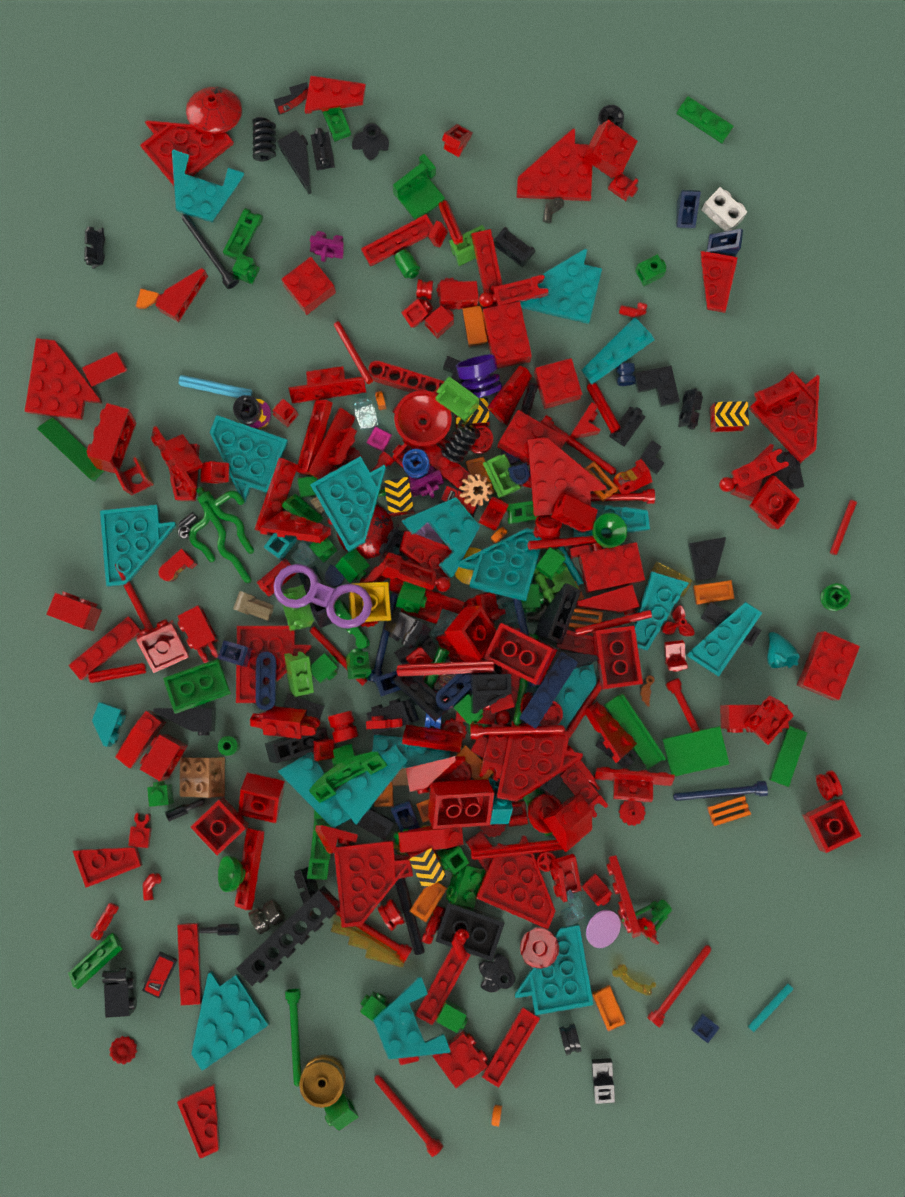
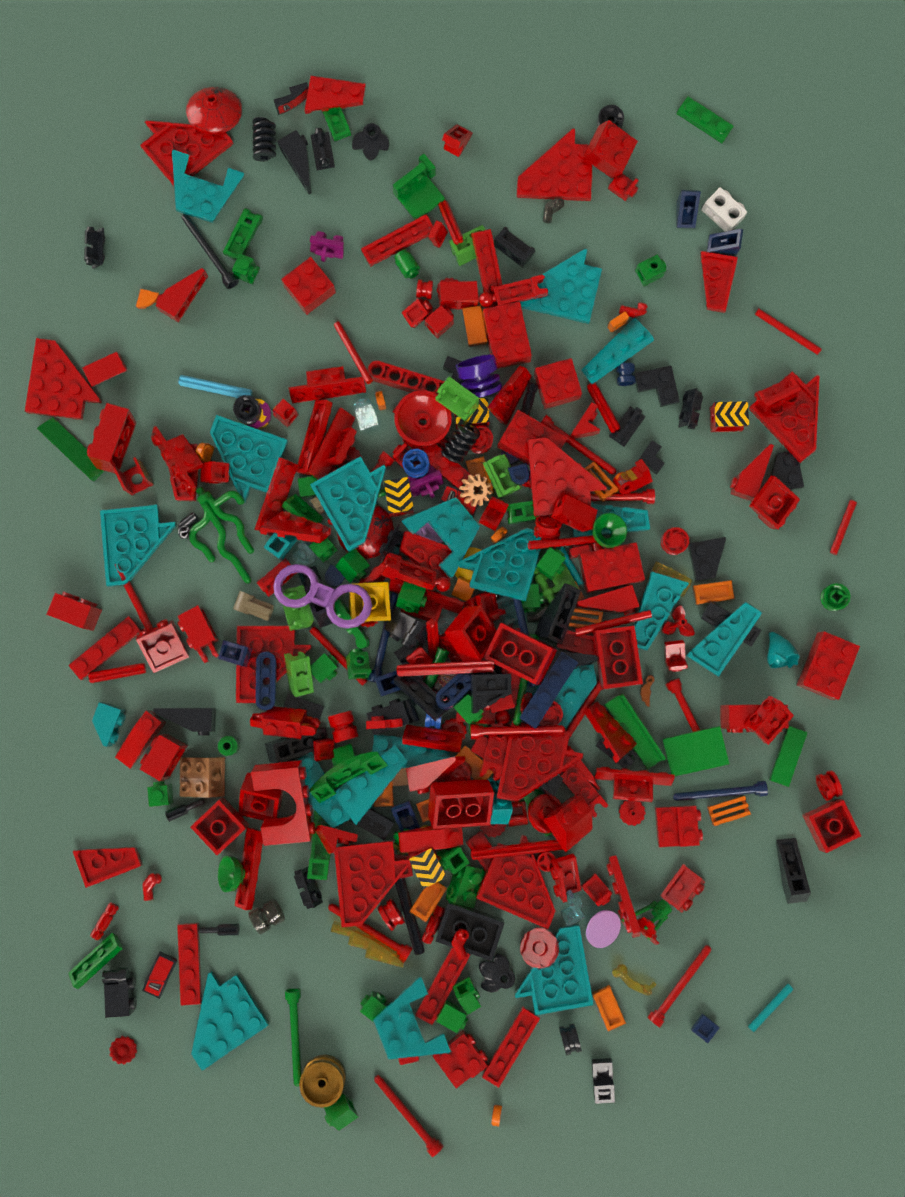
(140, 834): red plate -> none
(176, 564): red leg -> none
(196, 686): green tile -> none
(201, 1119): red wing -> none
(204, 452): none -> orange tile
(251, 968): black brick -> none
(290, 778): none -> red arch
(379, 439): dark pink tile -> none
(432, 637): none -> red axle
(462, 589): none -> orange tile
(467, 995): none -> green brick
(618, 322): none -> orange tile
(674, 541): none -> red wheel
(678, 826): none -> red plate
(683, 889): none -> red bracket
(753, 471): red plate -> none
(788, 331): none -> red bar
(792, 871): none -> black slope

